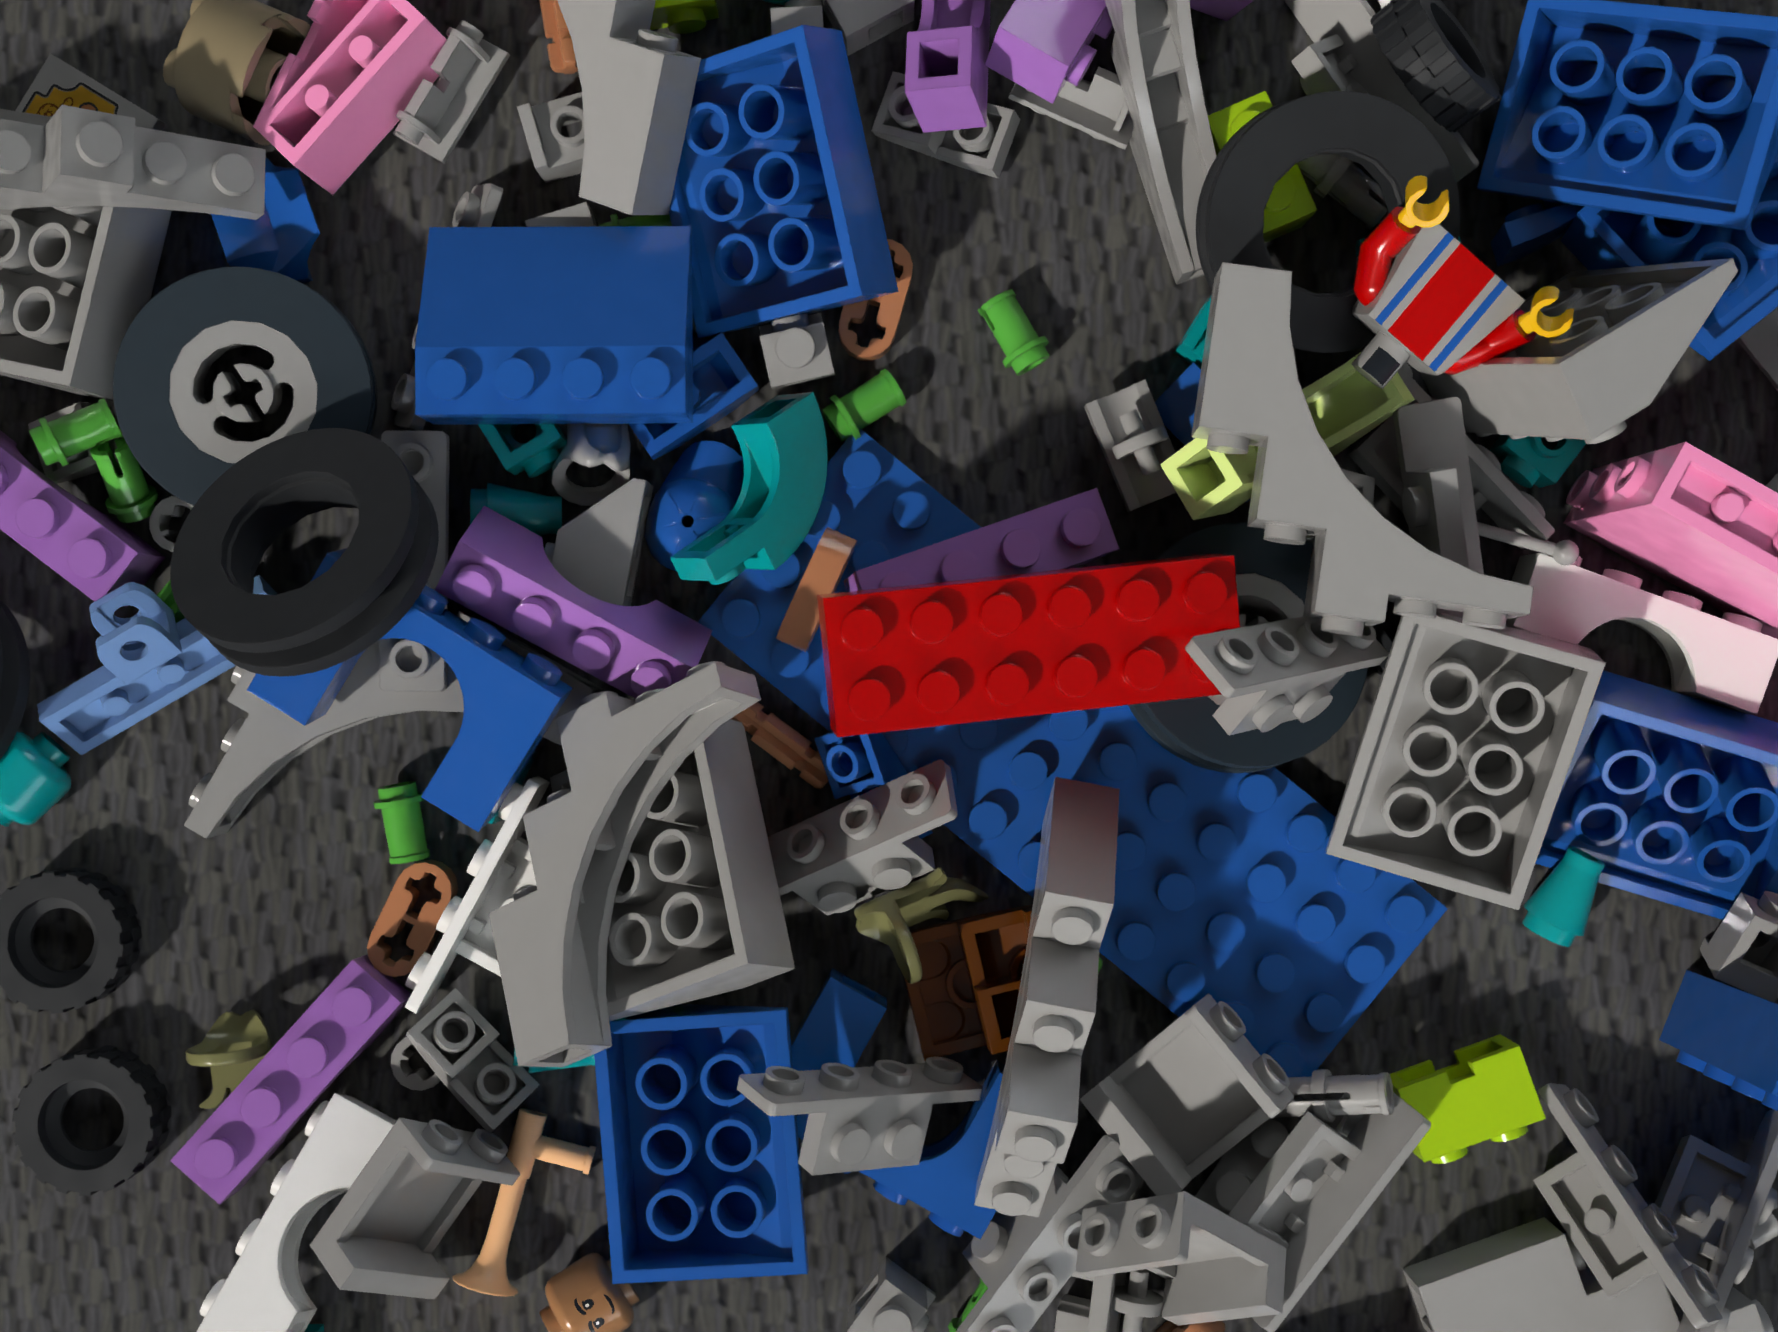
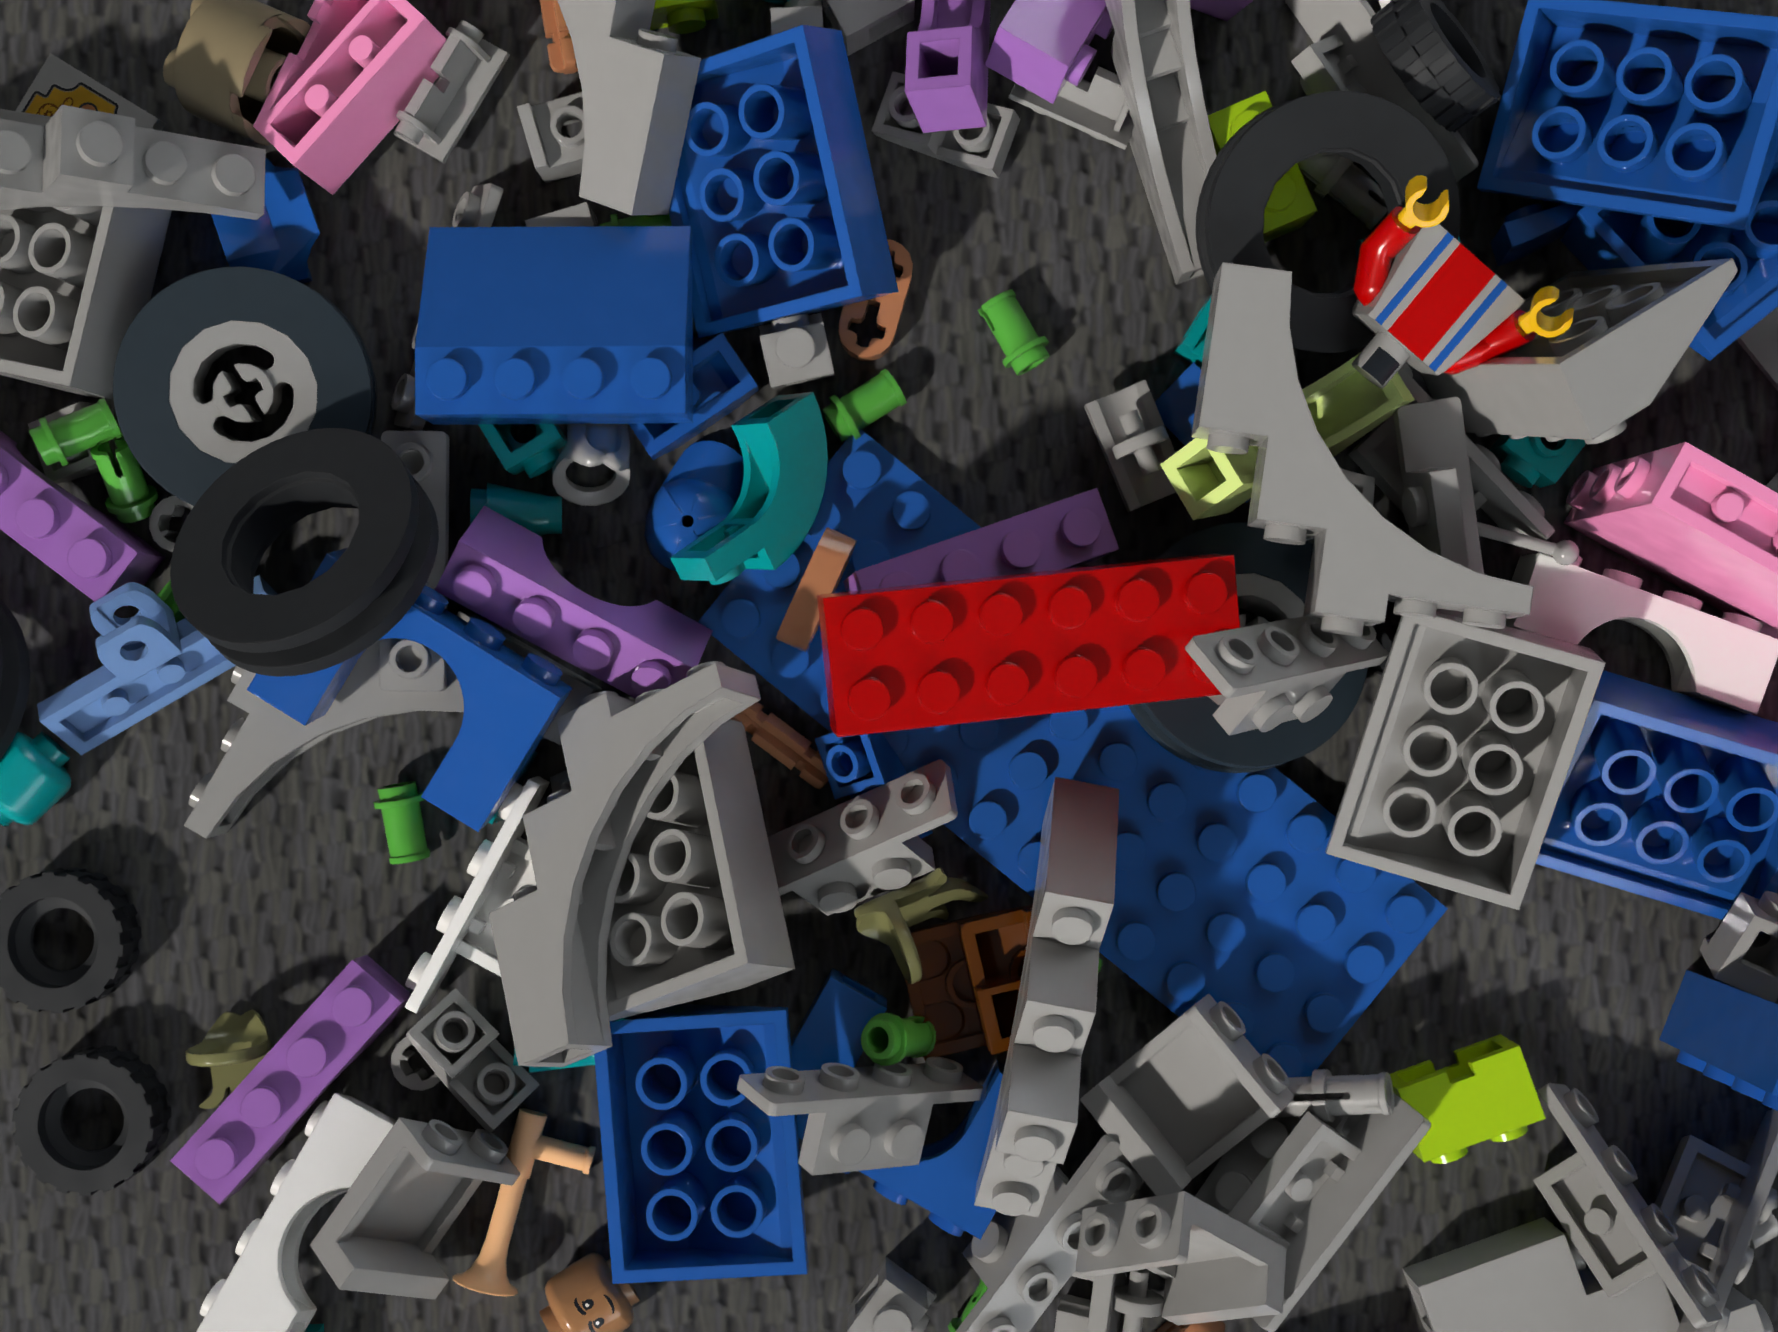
(399, 911): nougat beam -> none
(604, 544): light grey slope -> none
(892, 1038): none -> bright green pin
(1565, 898): teal cone -> none

